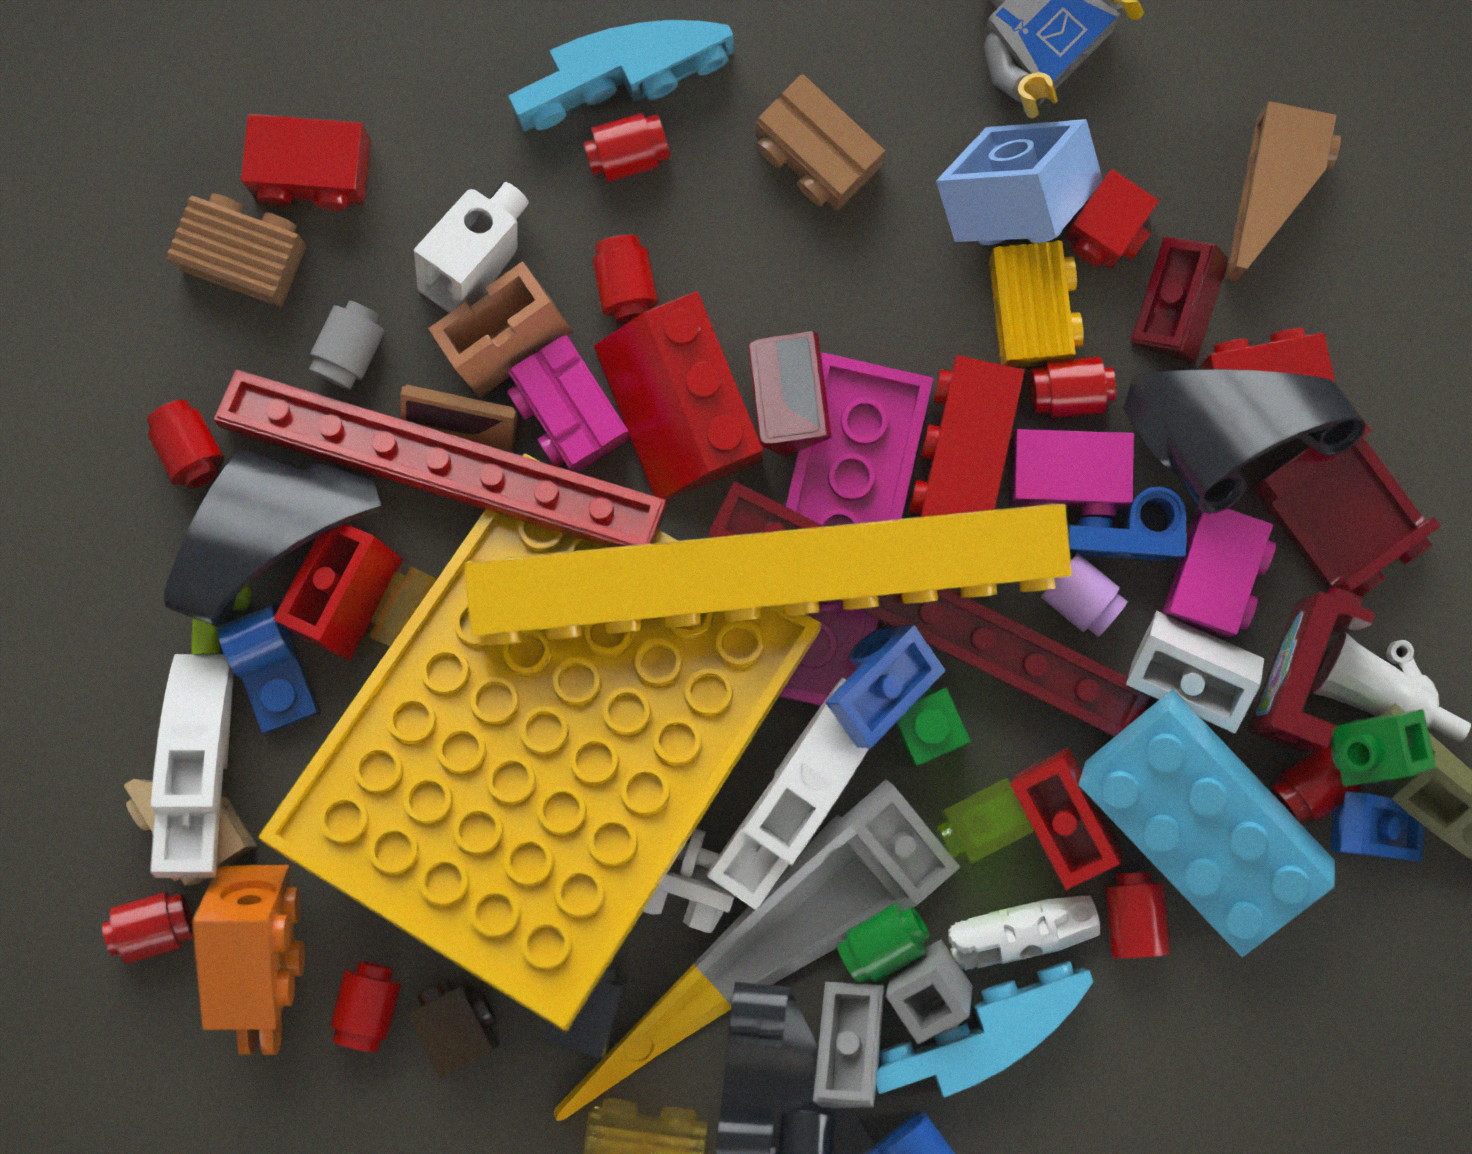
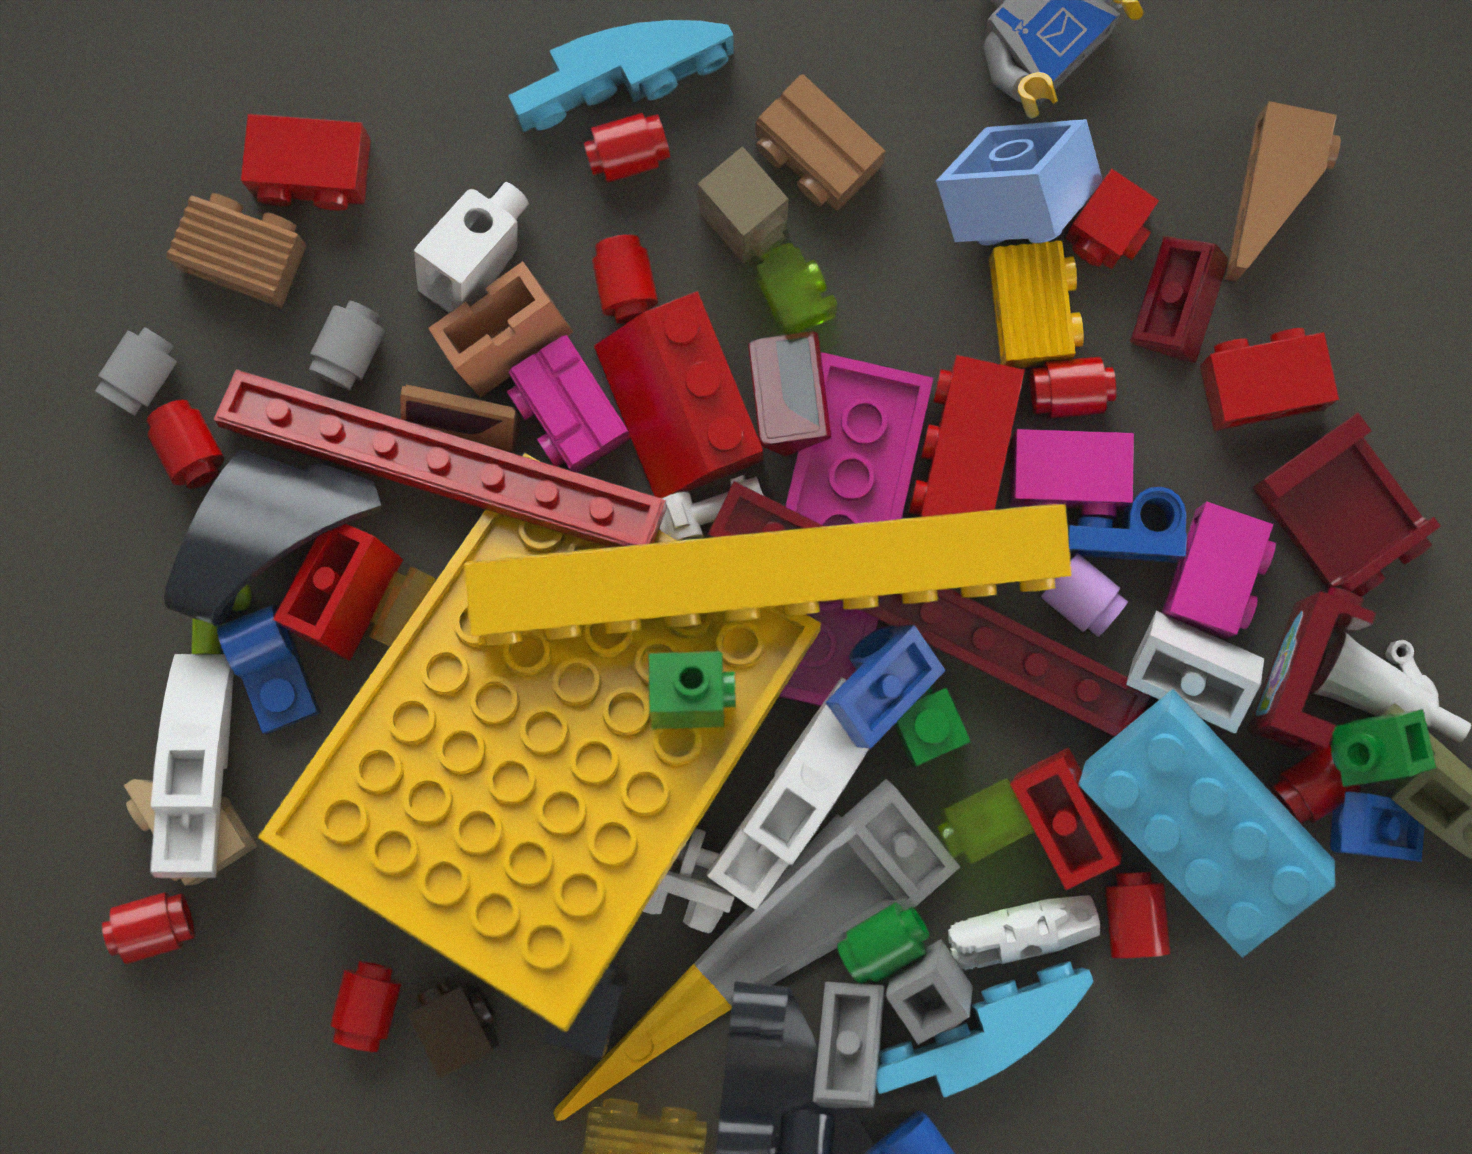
(136, 370): none -> light grey brick
(248, 953): orange brick -> none
(684, 518): none -> white bar
(689, 690): none -> green brick
(744, 206): none -> dark tan brick
(794, 290): none -> clear neon green brick
(1223, 419): black panel -> none

